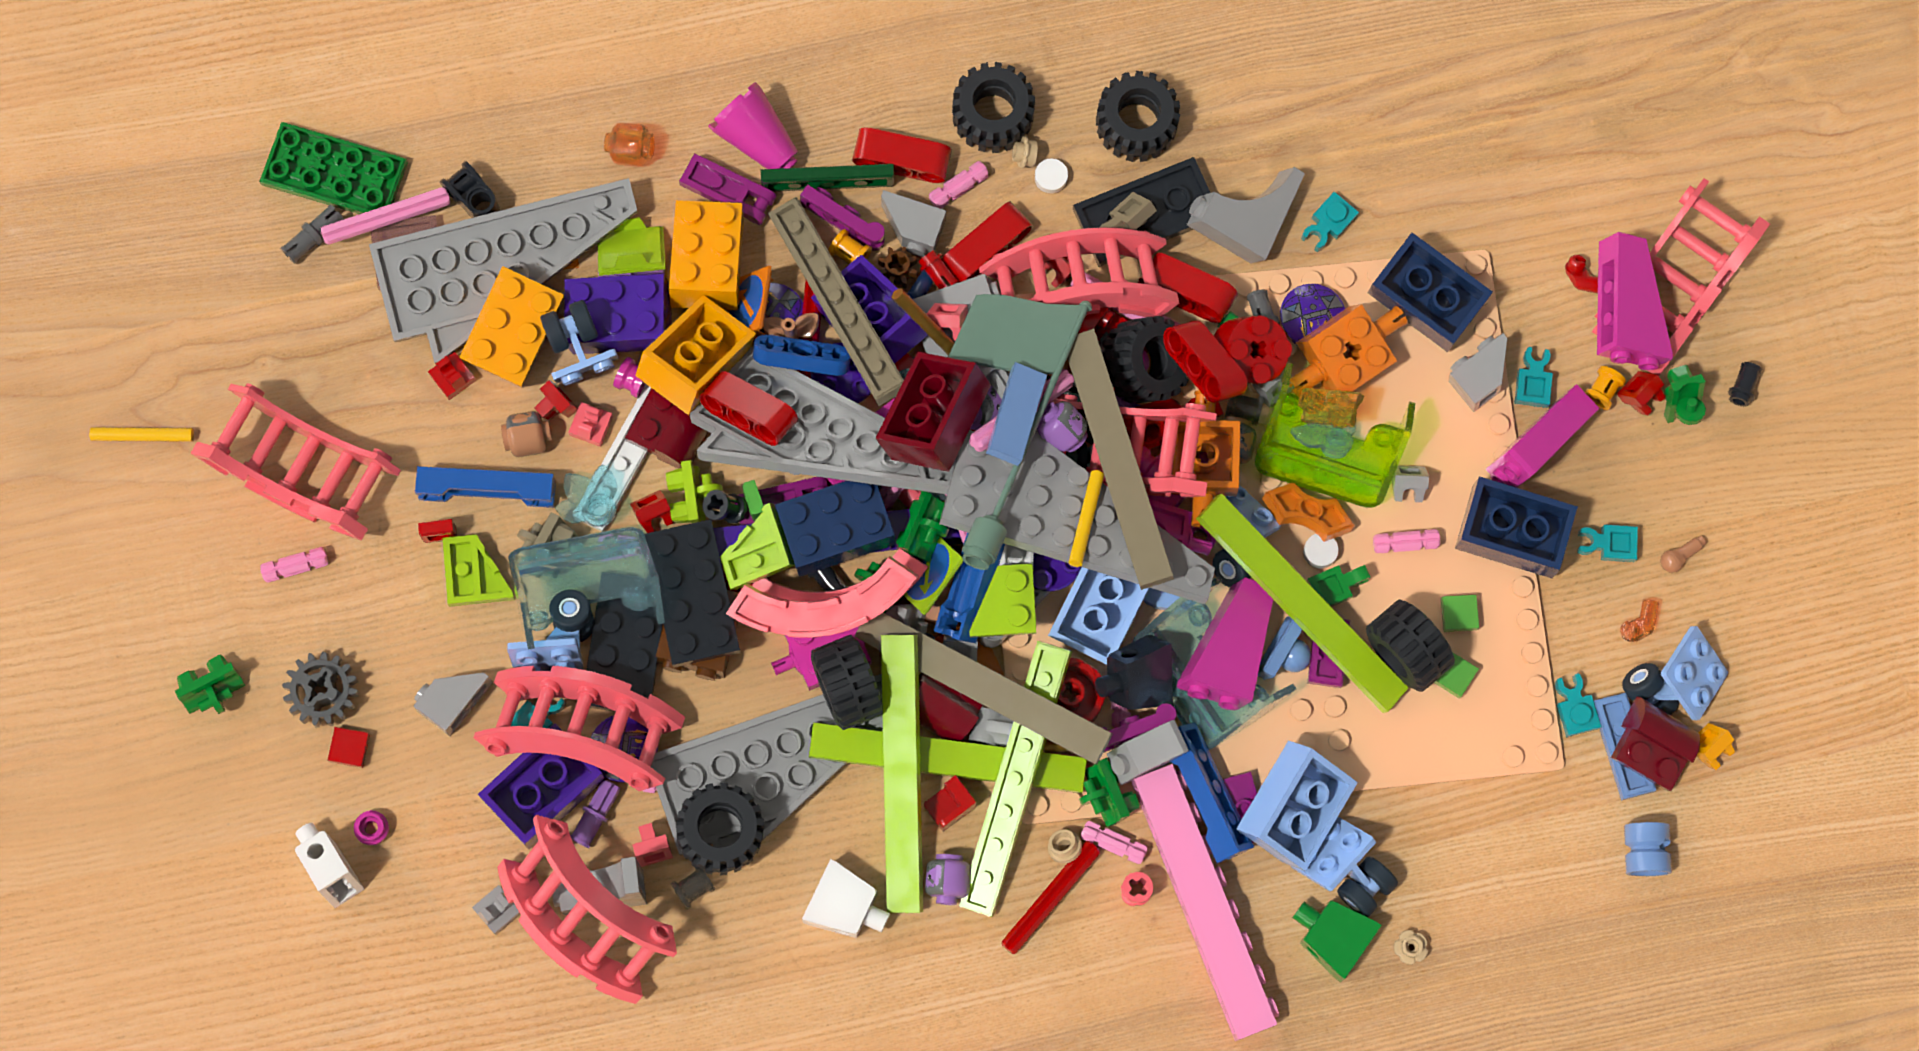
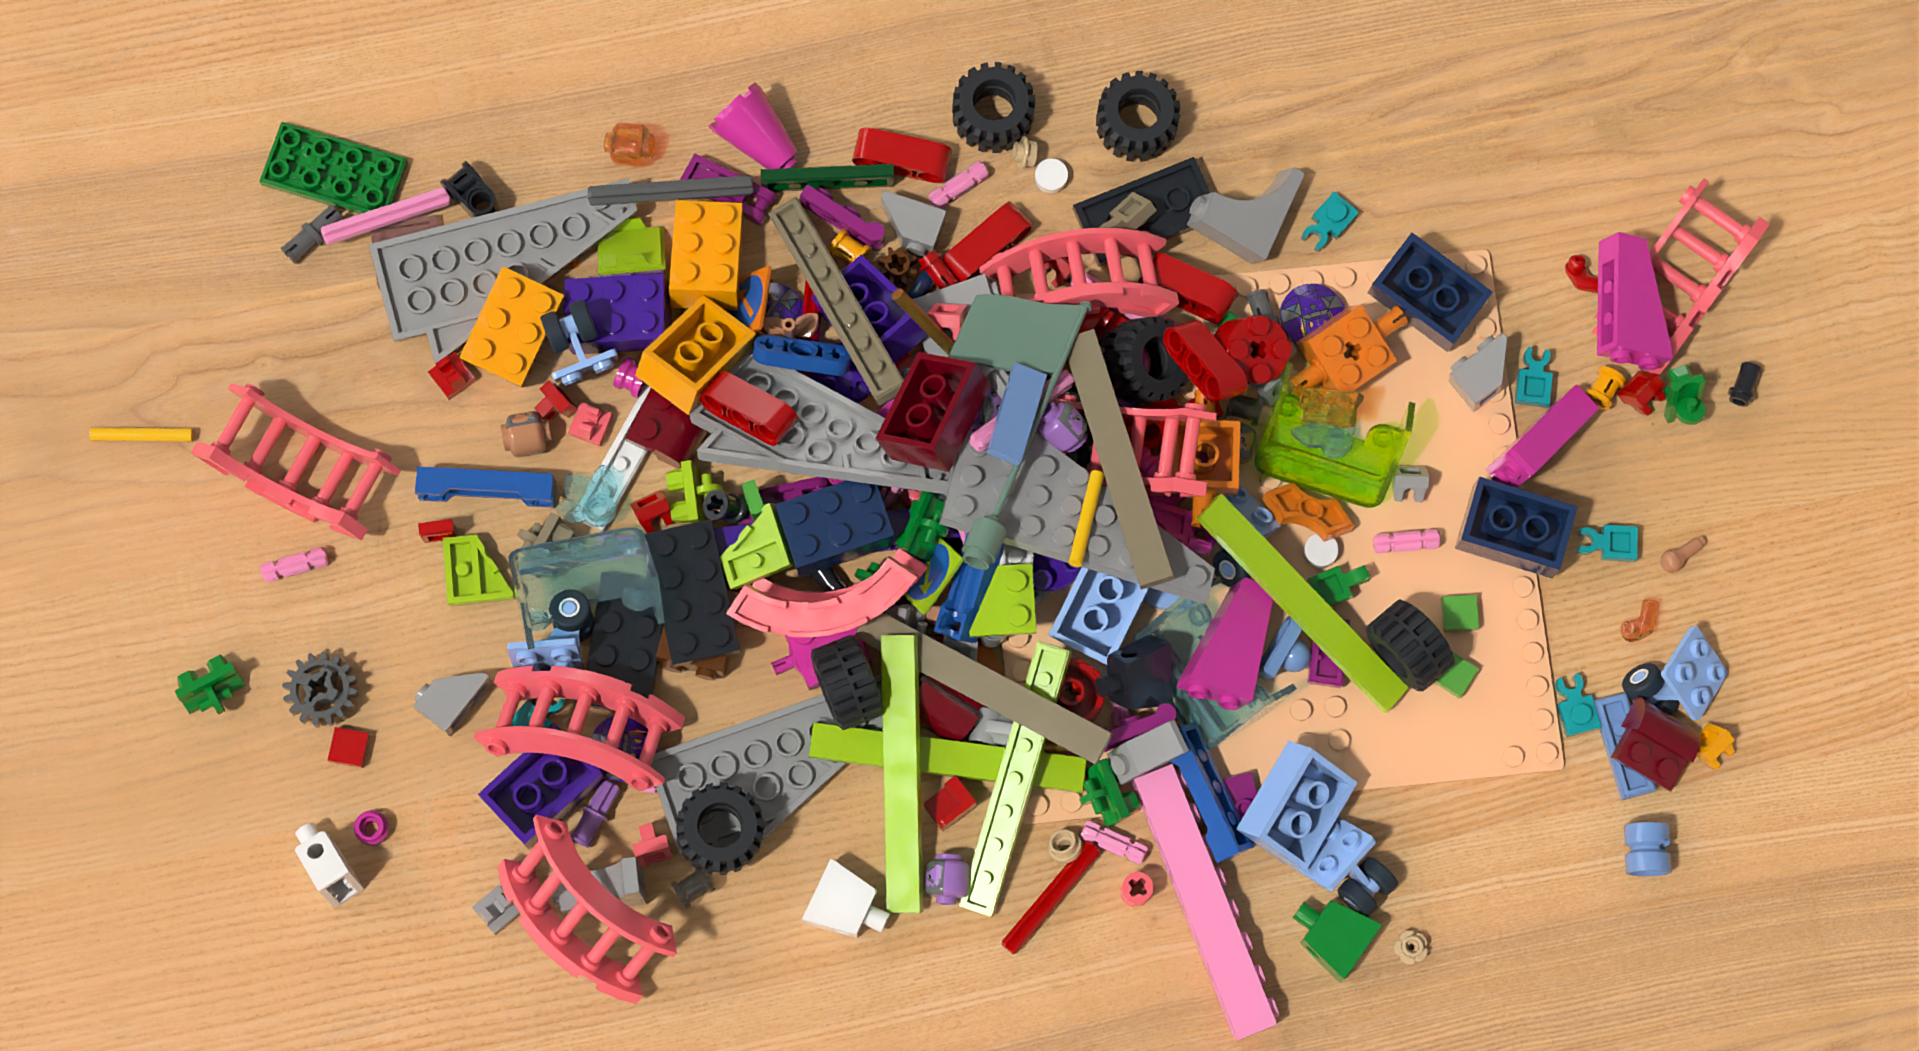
(670, 190): none -> dark grey axle

